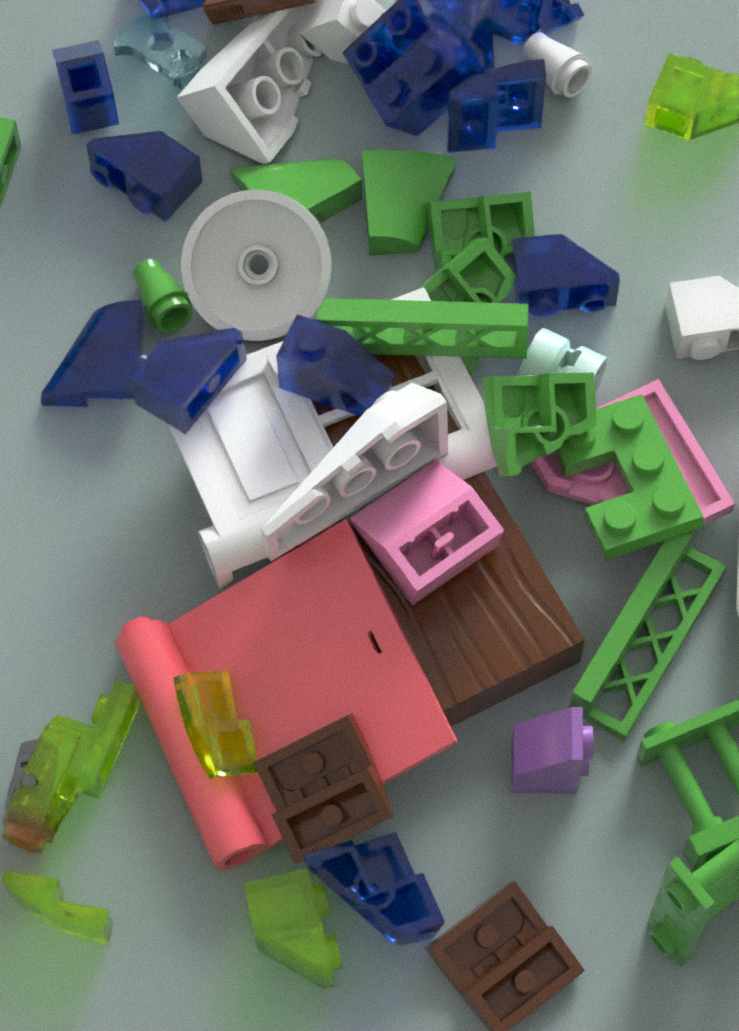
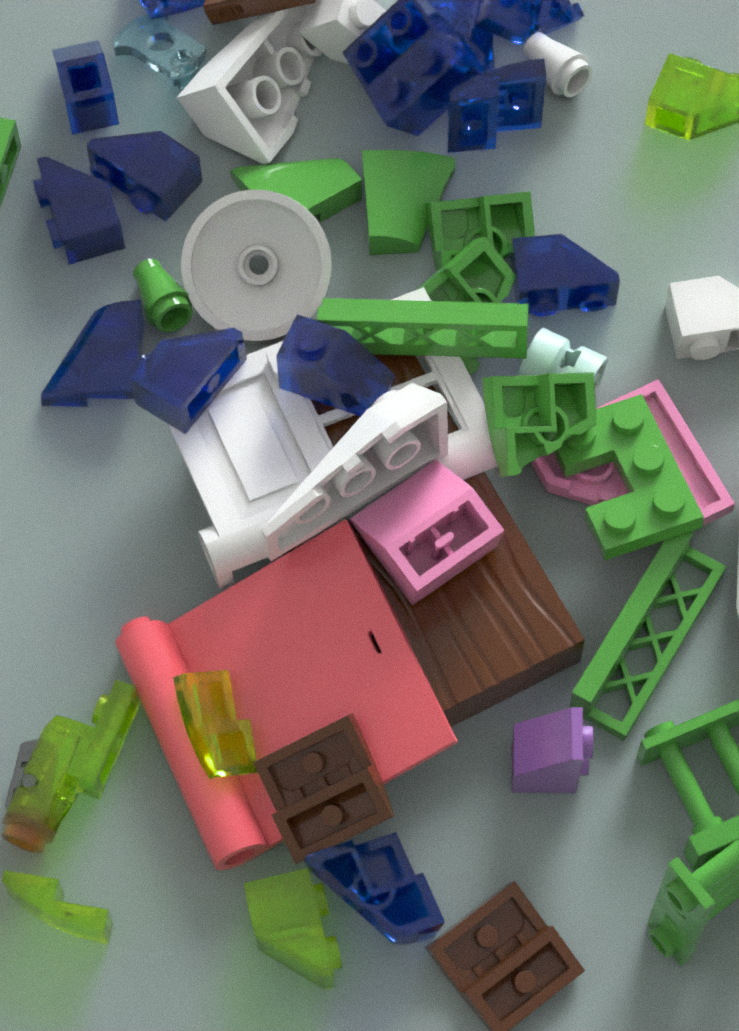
(81, 211): none -> clear blue slope

